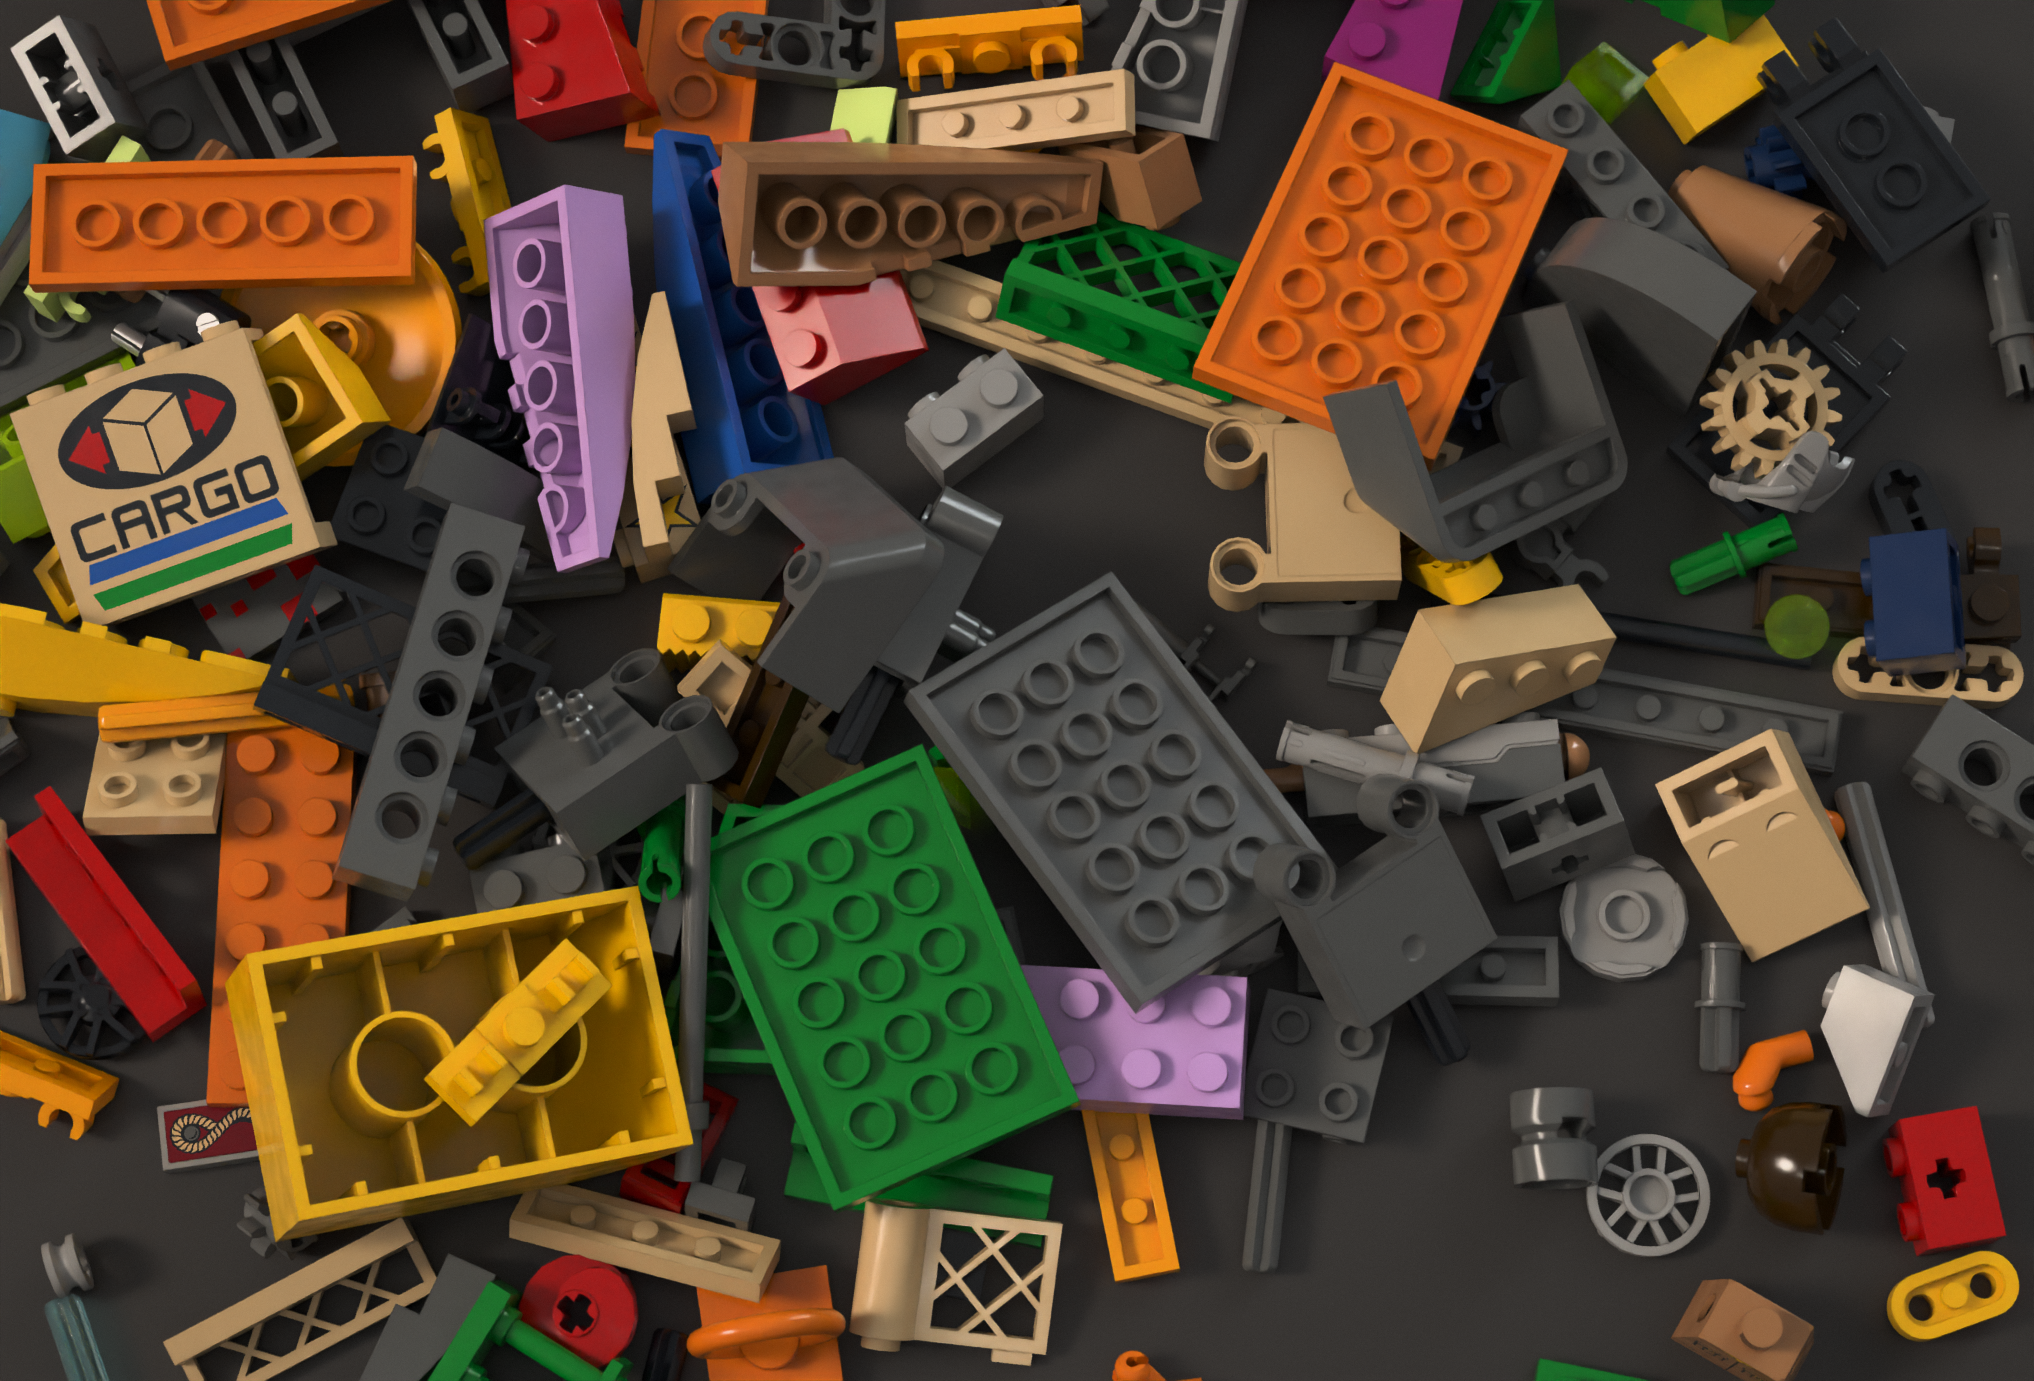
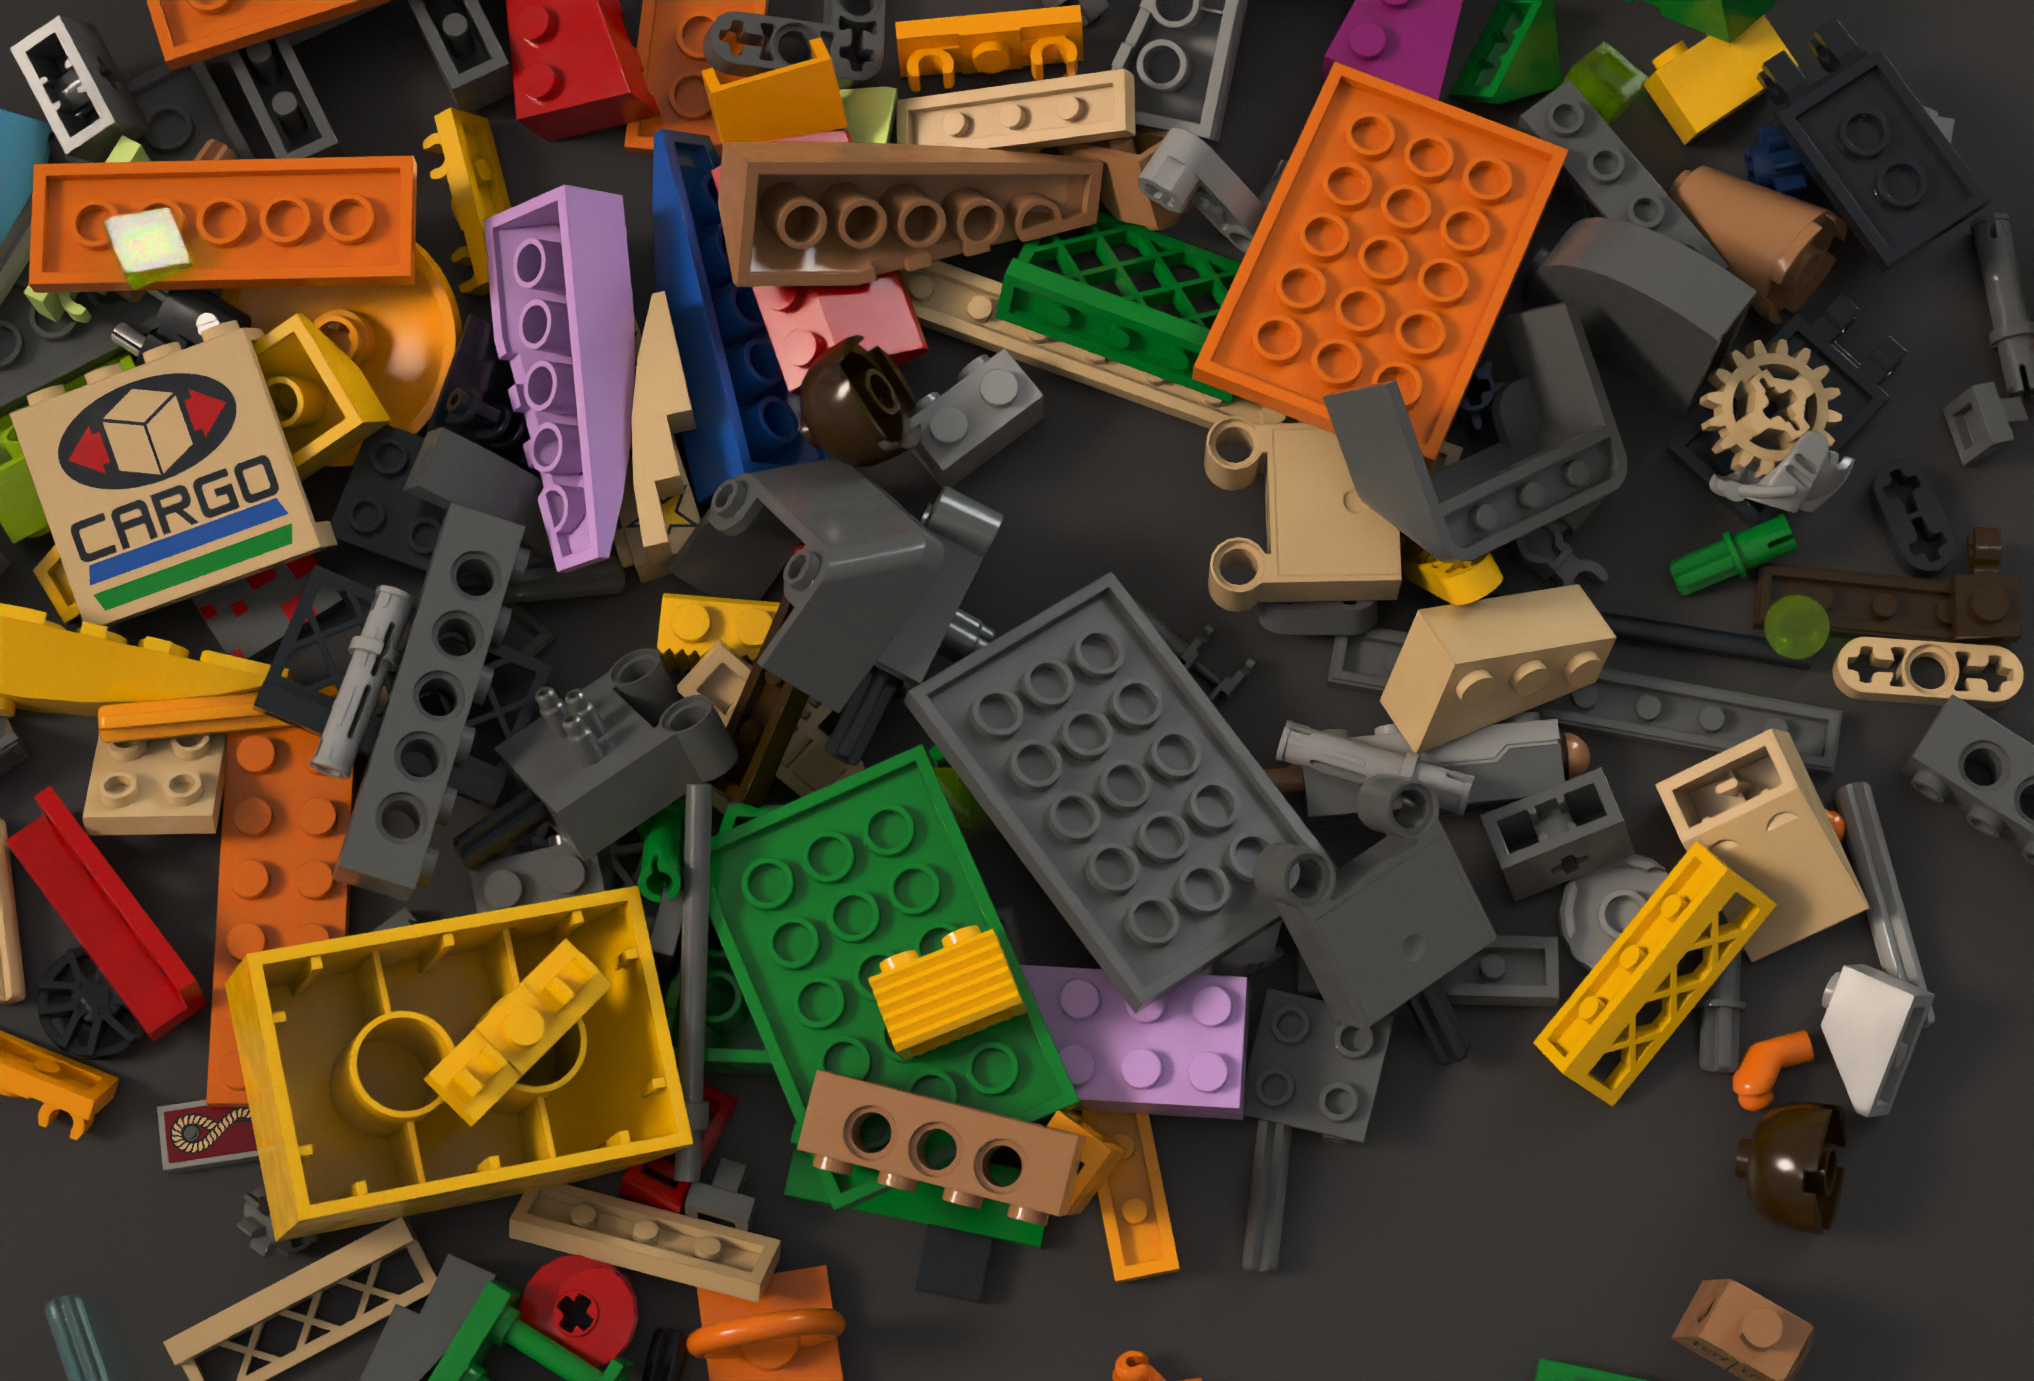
(67, 1265): light grey bush -> none
(147, 246): none -> clear neon green slope
(372, 657): none -> light grey pin
(778, 102): none -> light orange panel
(843, 1103): none -> medium nougat brick
(857, 405): none -> dark brown cylinder
(900, 1273): tan piece -> none
(946, 992): none -> yellow brick
(1098, 1155): none -> light orange panel
(1191, 171): none -> light grey beam
(1553, 1138): dark grey wheel -> none
(1644, 968): none -> yellow fence
(1649, 1195): light grey wheel -> none
(1914, 602): dark blue brick -> none
(1950, 1296): yellow plate -> none
(1955, 1148): red brick -> none
(1983, 422): none -> dark grey tile

